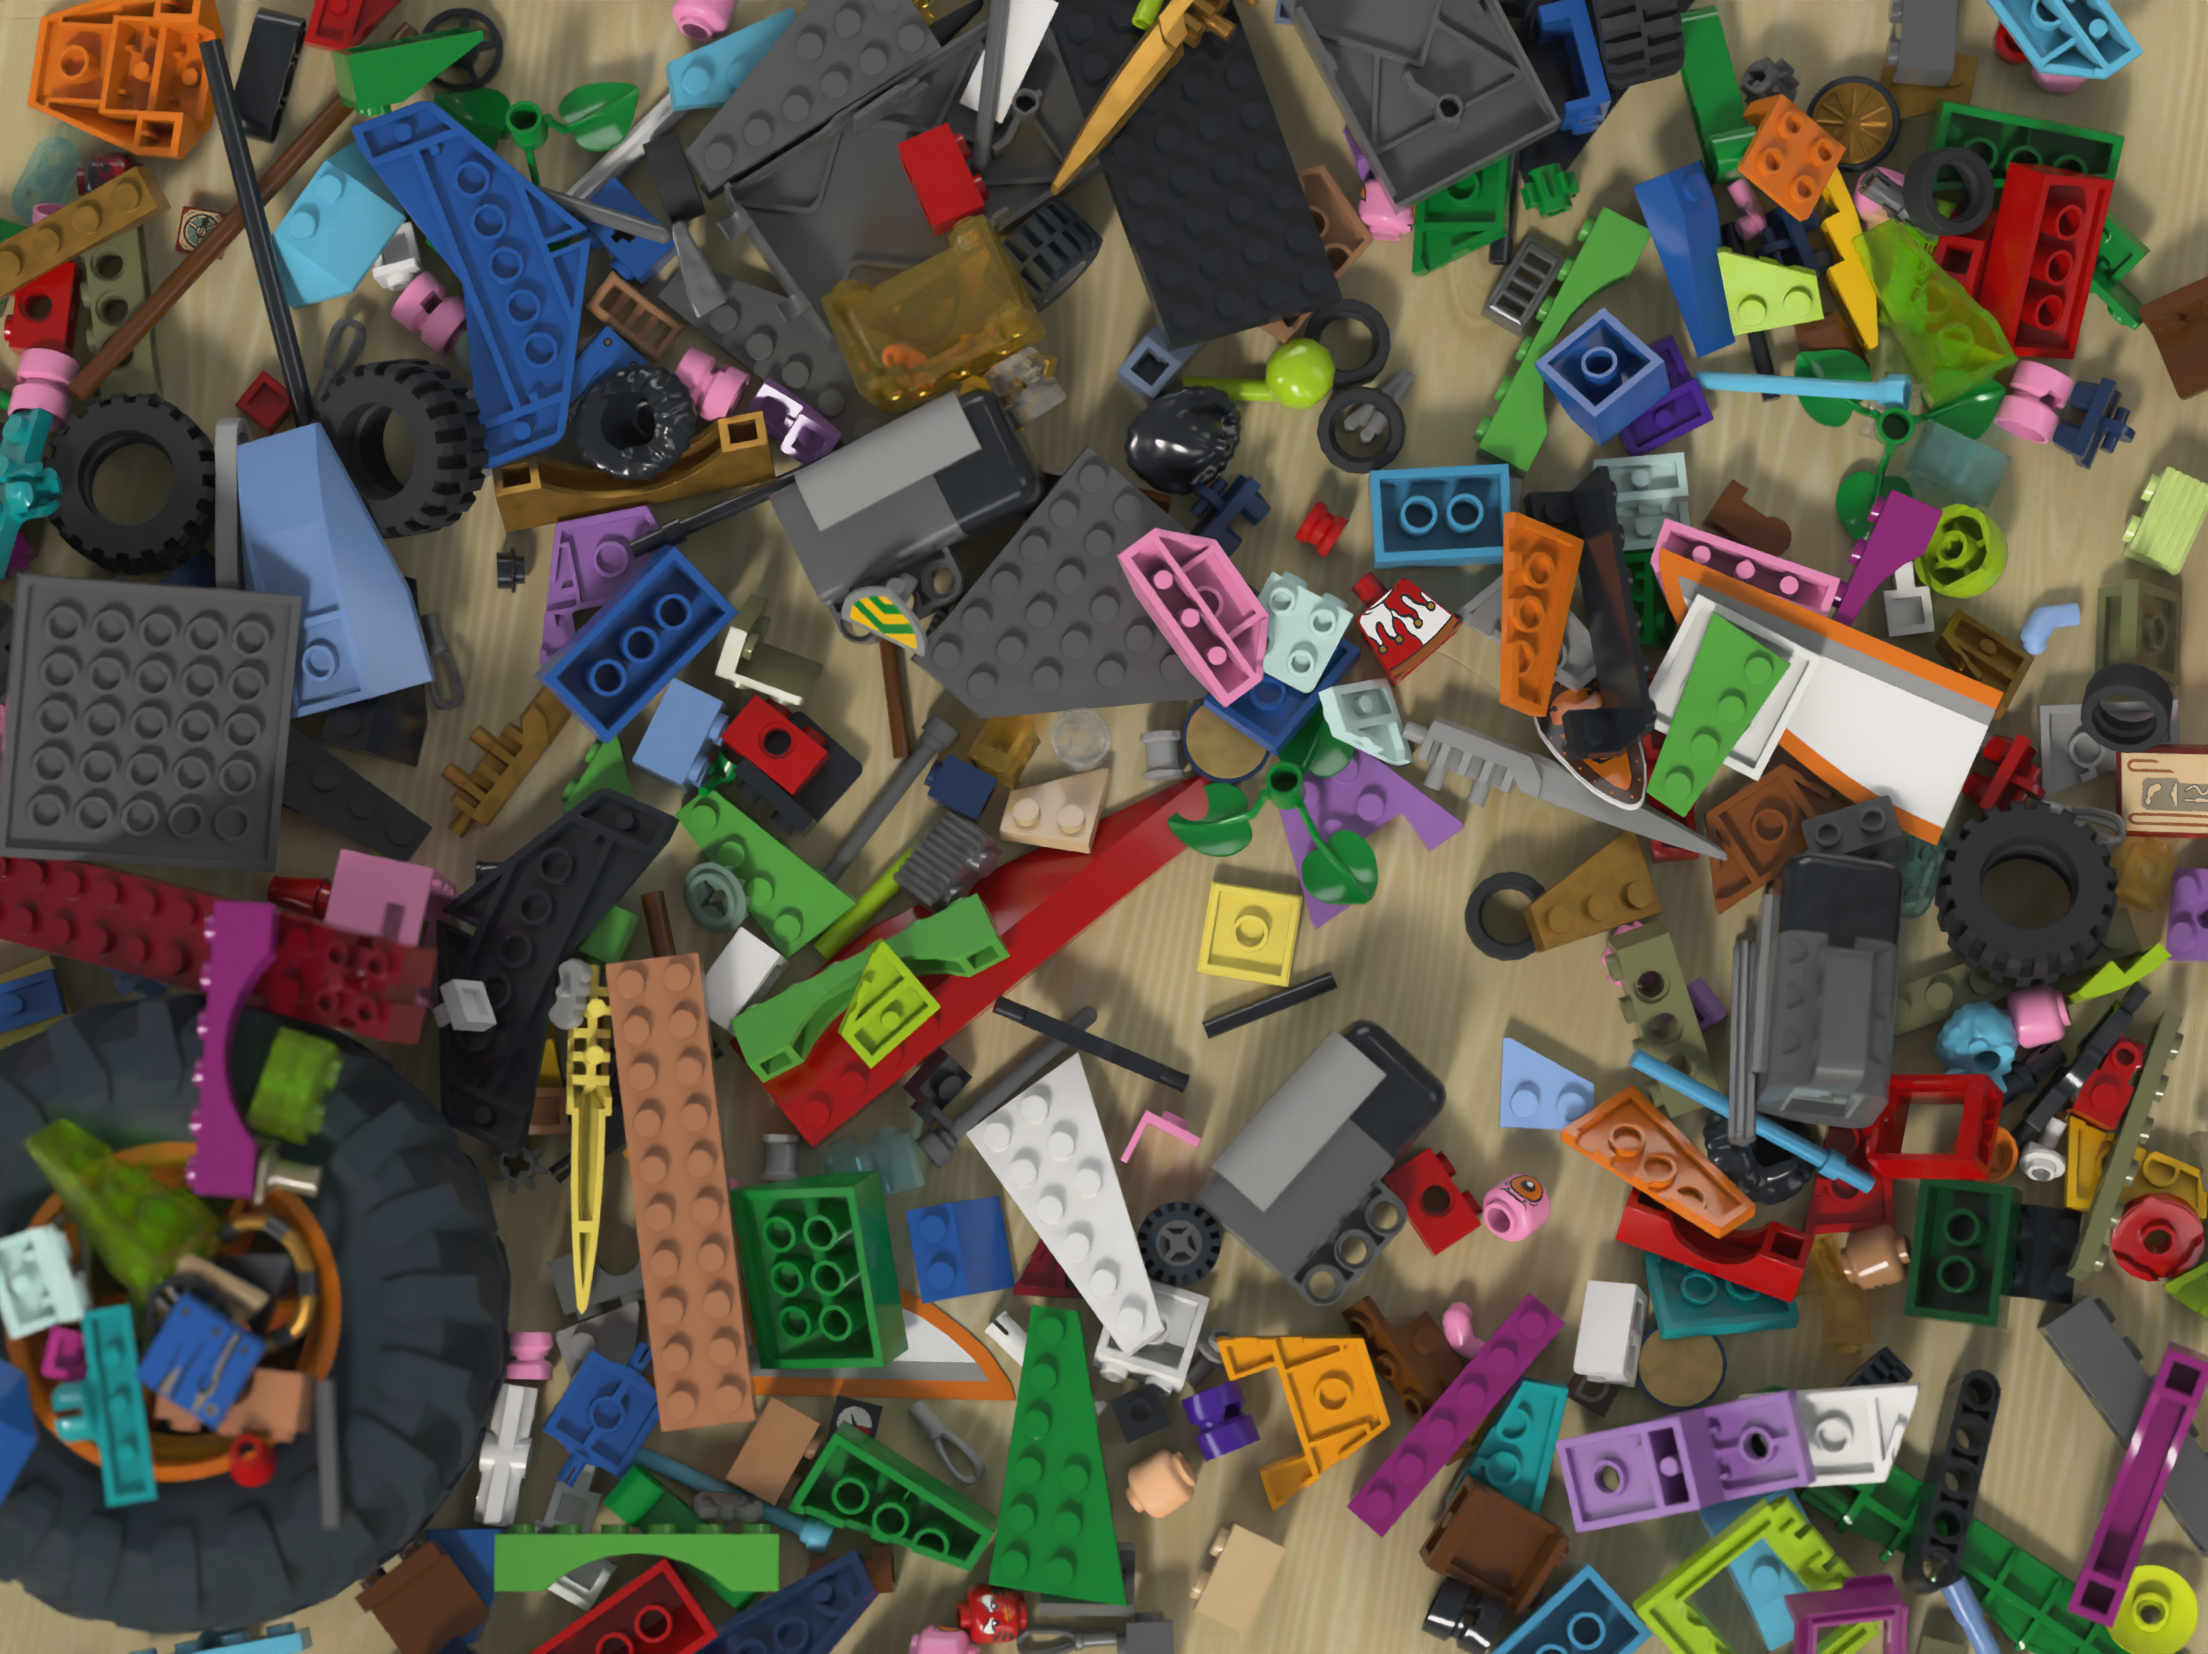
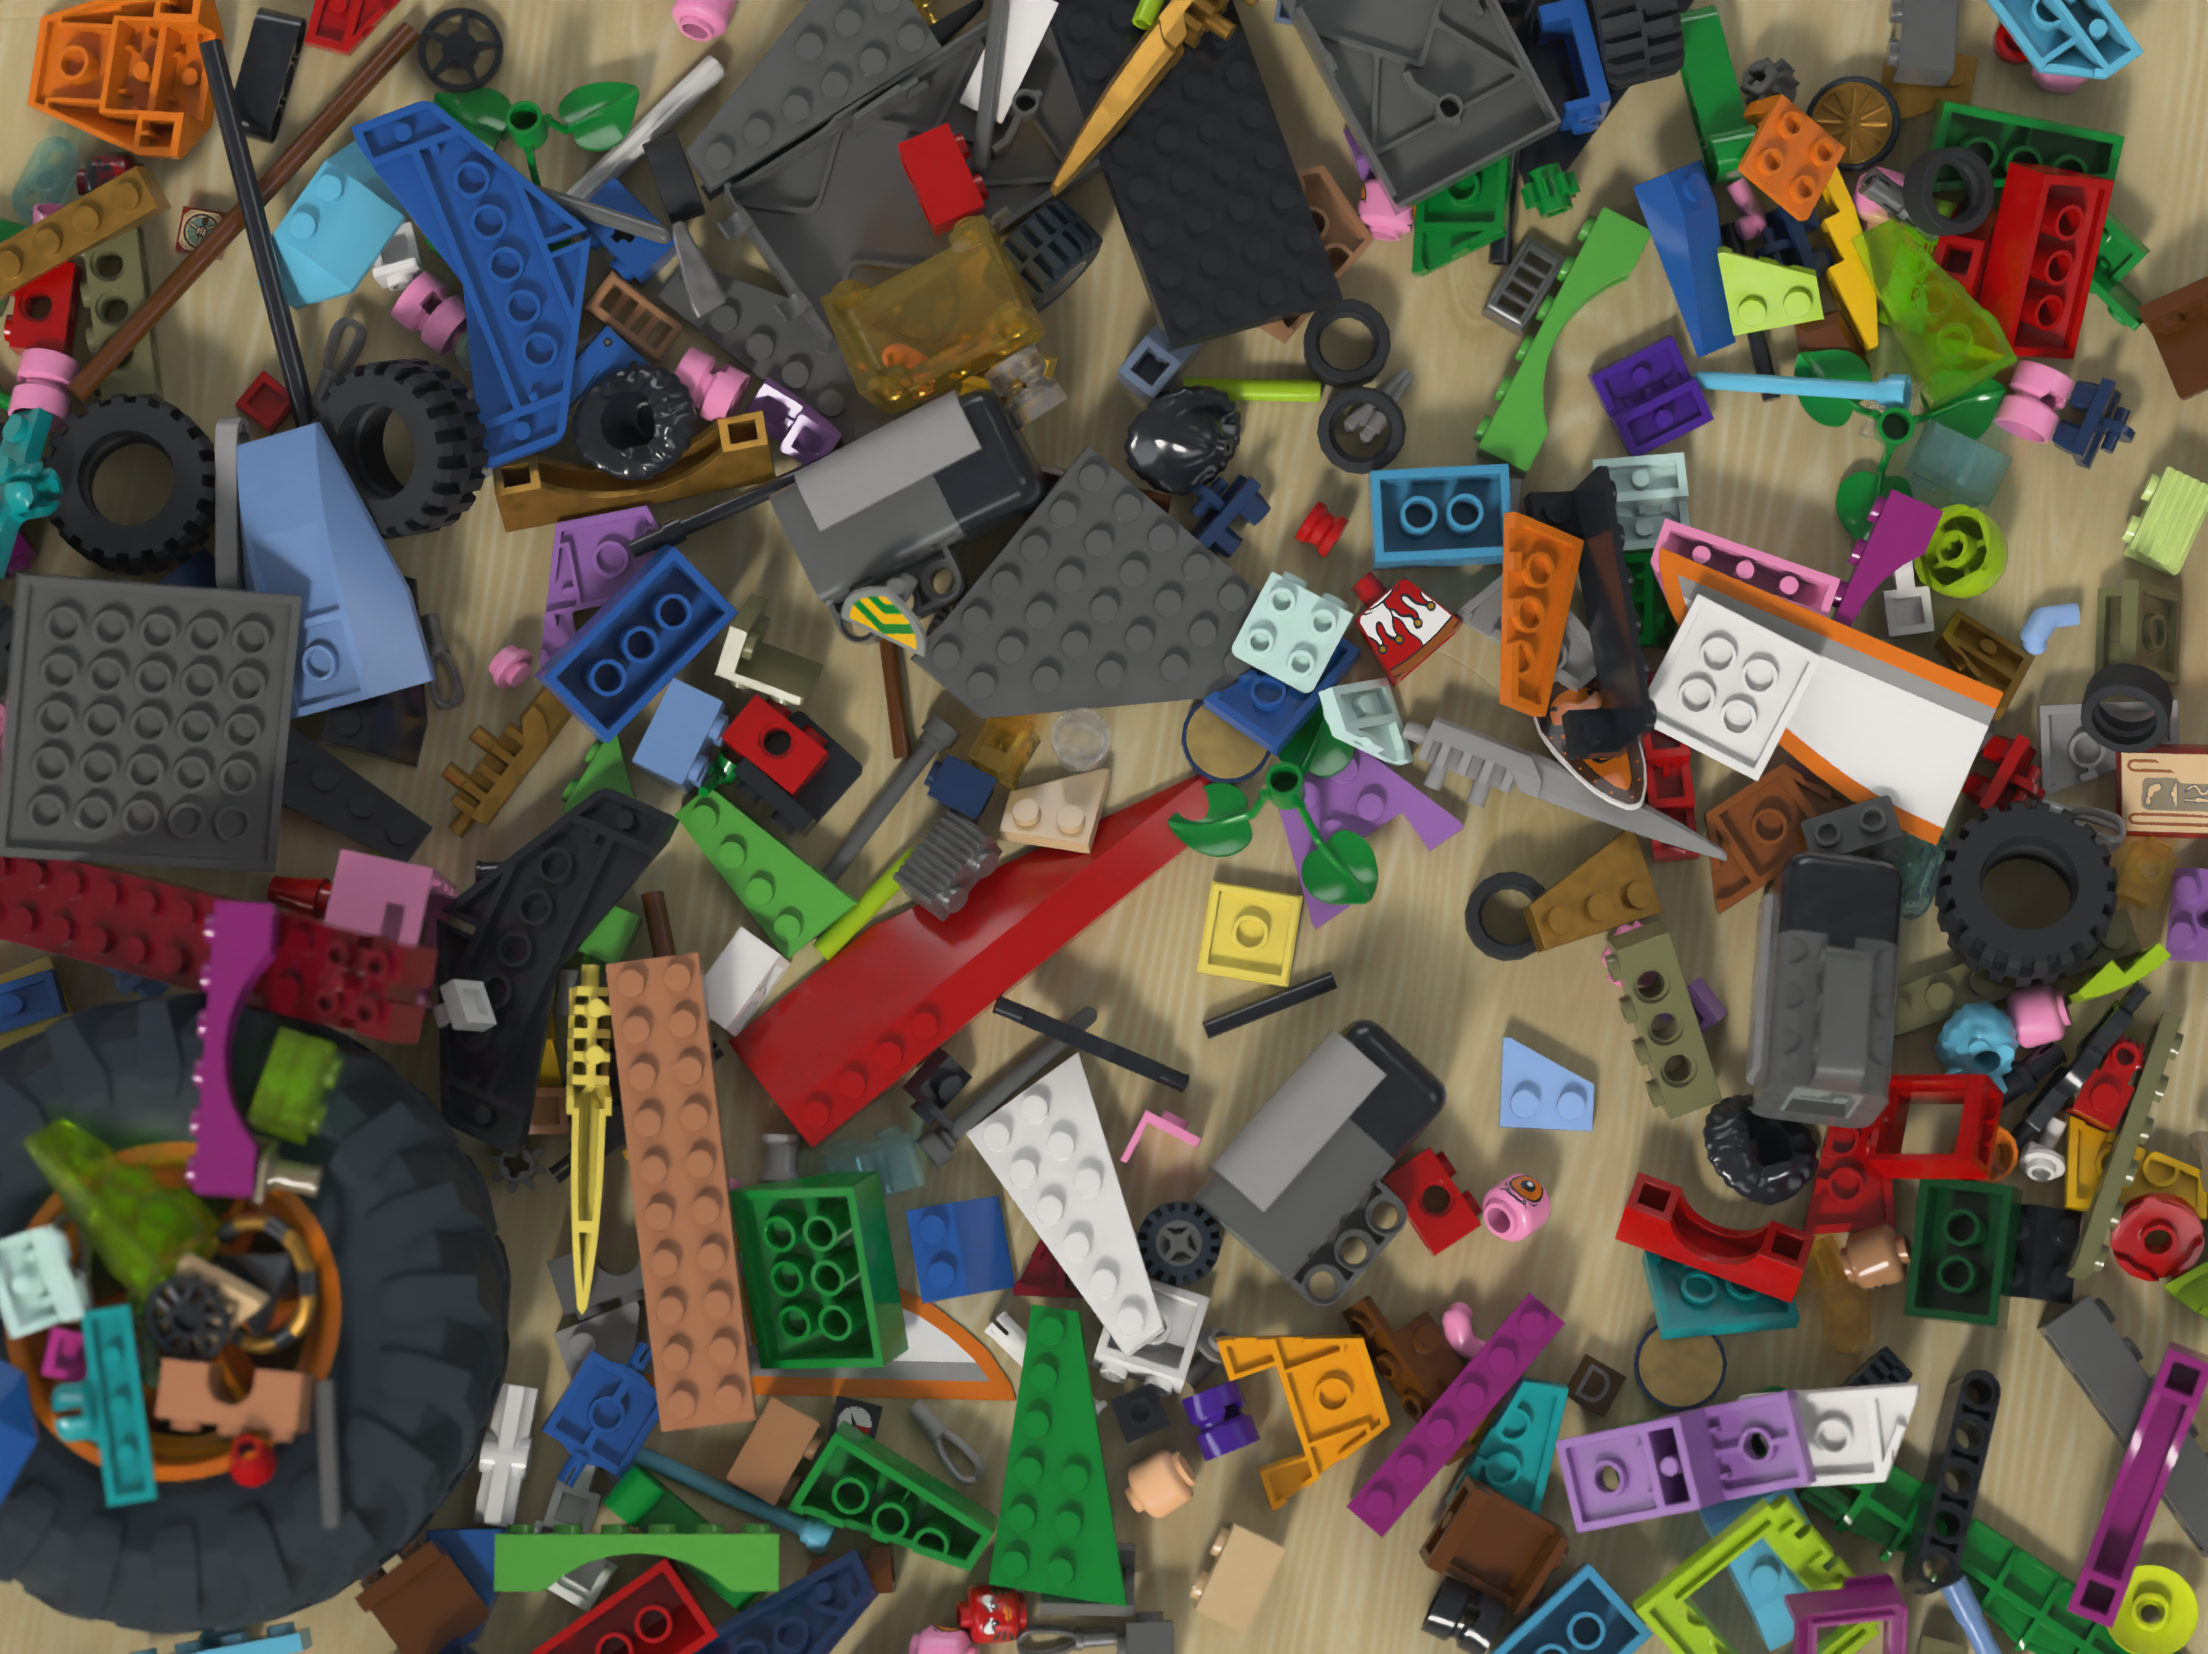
(201, 1360): blue tile -> none
(393, 70): green slope -> none
(510, 570): black plate -> none
(511, 667): none -> bright pink plate
(530, 1355): bright pink wheel -> none
(571, 994): light grey piece -> none
(716, 70): medium azure wing -> none
(720, 915): sand green gear -> none
(727, 1507): light grey piece -> none
(785, 1028): bright green arch -> none
(885, 1006): lime wing -> none
(1162, 755): light grey bush -> none
(1200, 609): bright pink wedge -> none
(1300, 373): lime hair -> none
(1604, 376): blue slope -> none
(1611, 1332): white hinge -> none
(1658, 1159): orange wing -> none
(1717, 705): bright green wing -> none
(1741, 1081): dark grey axle -> none
(1745, 524): reddish brown leg -> none
(1827, 1162): dark azure bar -> none

